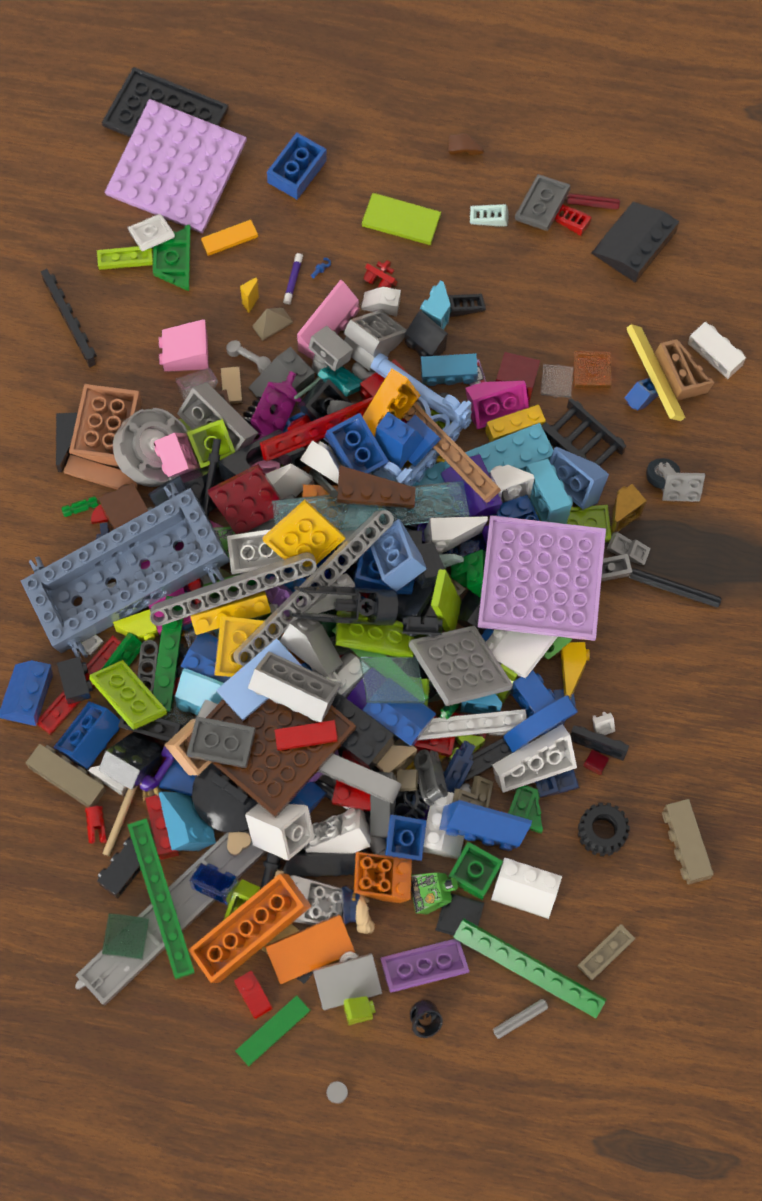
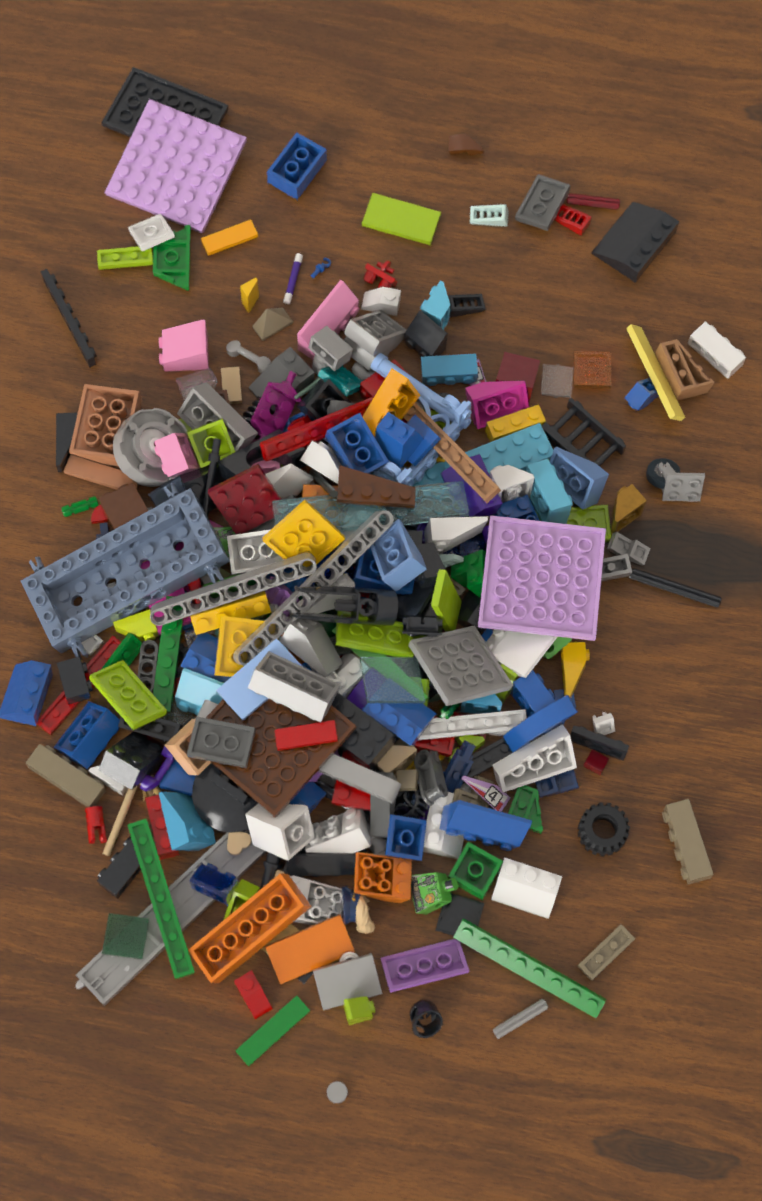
(489, 792): none -> sticker

